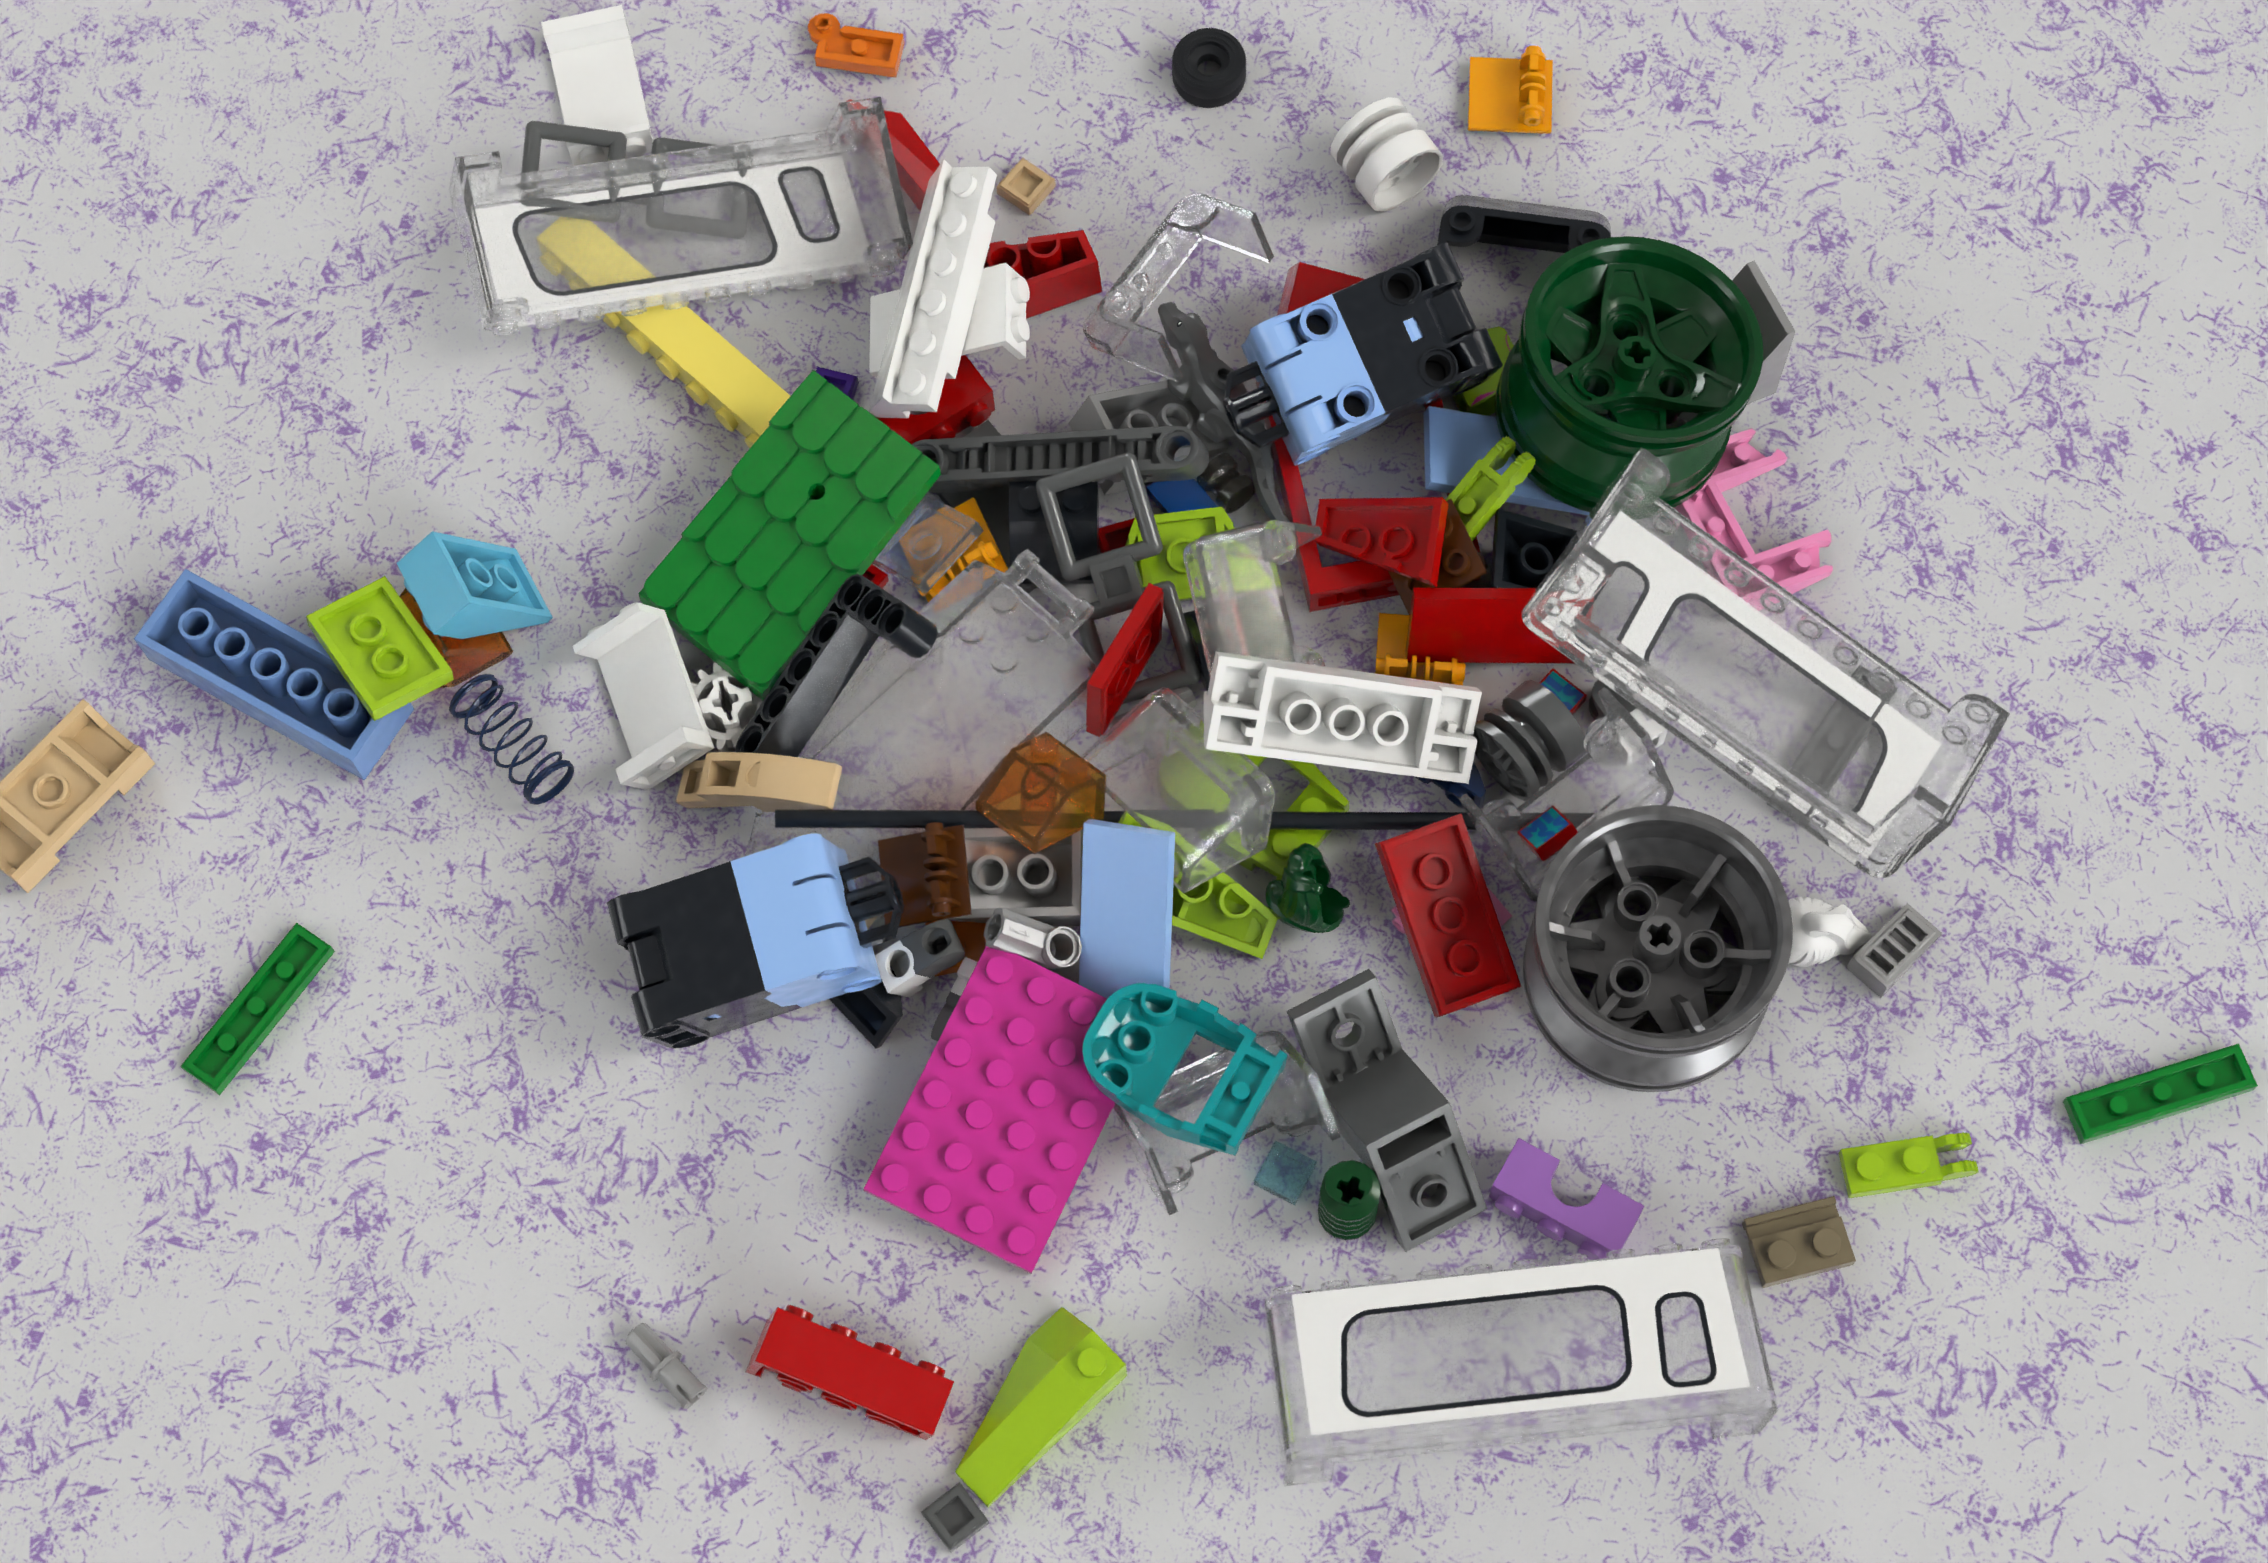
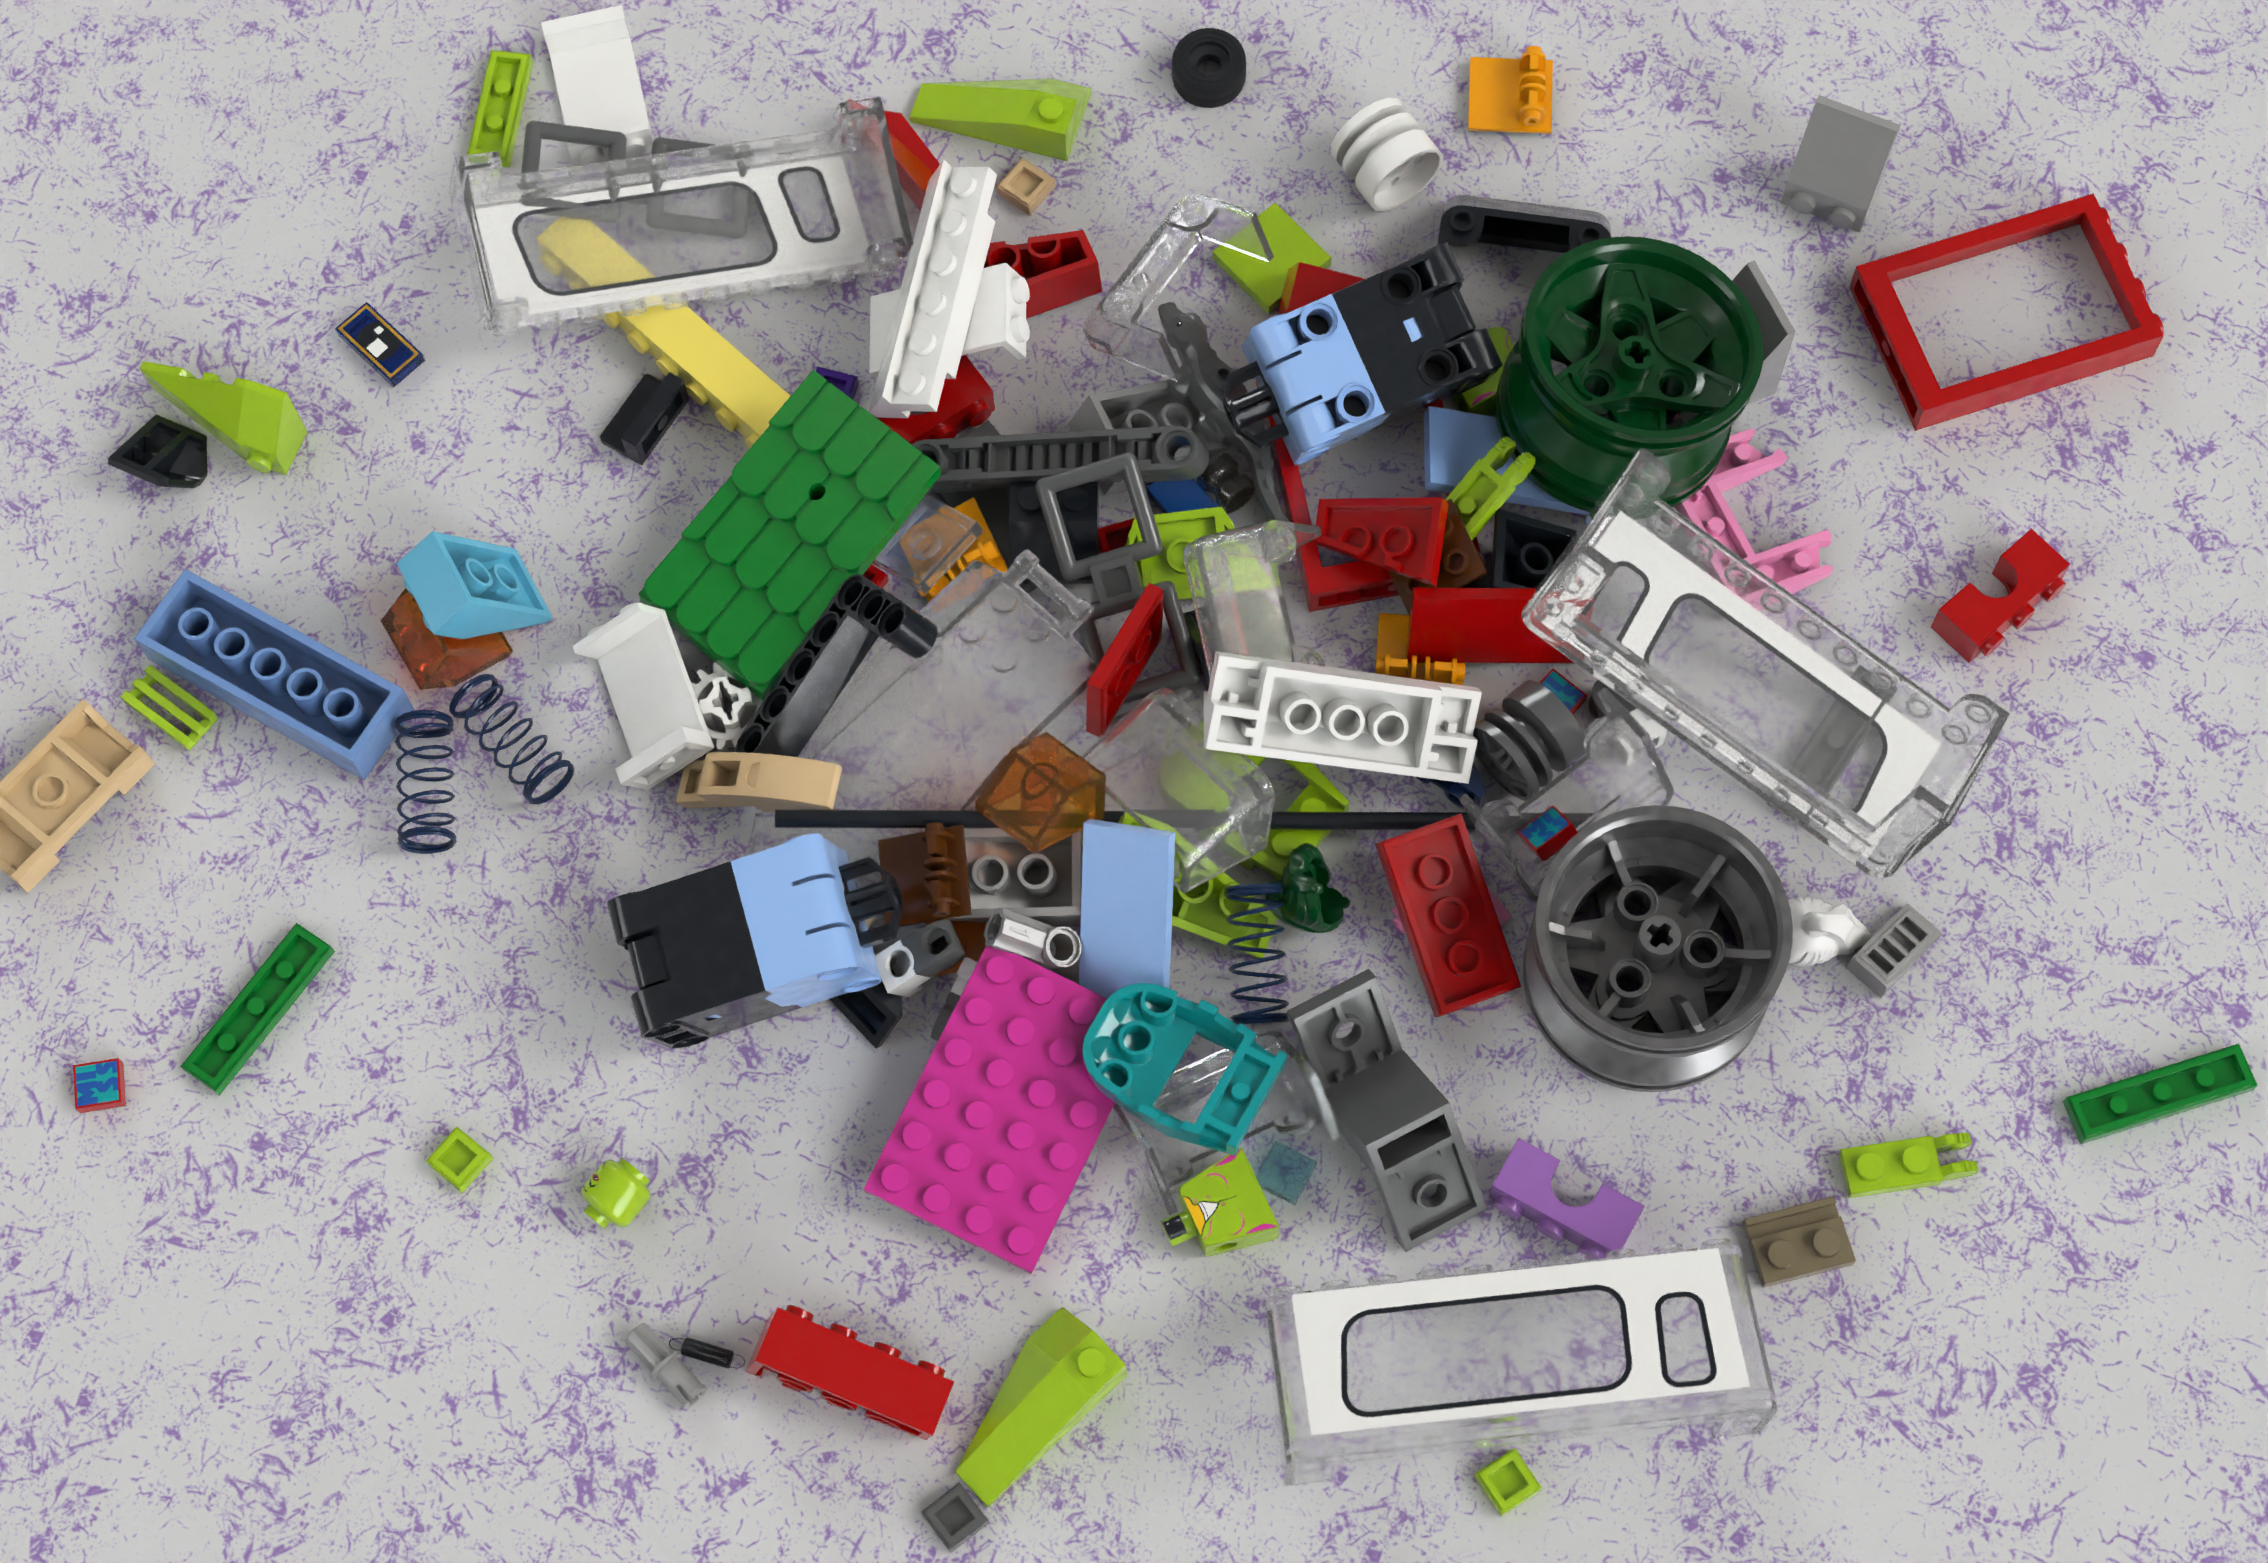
(99, 1085): none -> tile
(143, 687): none -> lime tile
(164, 454): none -> black slope
(244, 416): none -> lime wedge
(379, 648): lime plate -> none
(380, 344): none -> tile
(428, 829): none -> dark blue piece
(459, 1159): none -> lime tile
(501, 104): none -> lime tile
(615, 1193): none -> lime head
(645, 416): none -> black panel
(707, 1352): none -> black piece
(855, 47): orange hinge -> none
(1019, 114): none -> lime wedge
(1223, 1209): none -> lime torso
(1255, 1016): none -> dark blue piece
(1289, 245): none -> lime tile
(1347, 1182): dark green piece -> none
(1507, 1482): none -> lime tile
(1840, 164): none -> light grey slope
(1907, 363): none -> red window
(1976, 621): none -> red arch

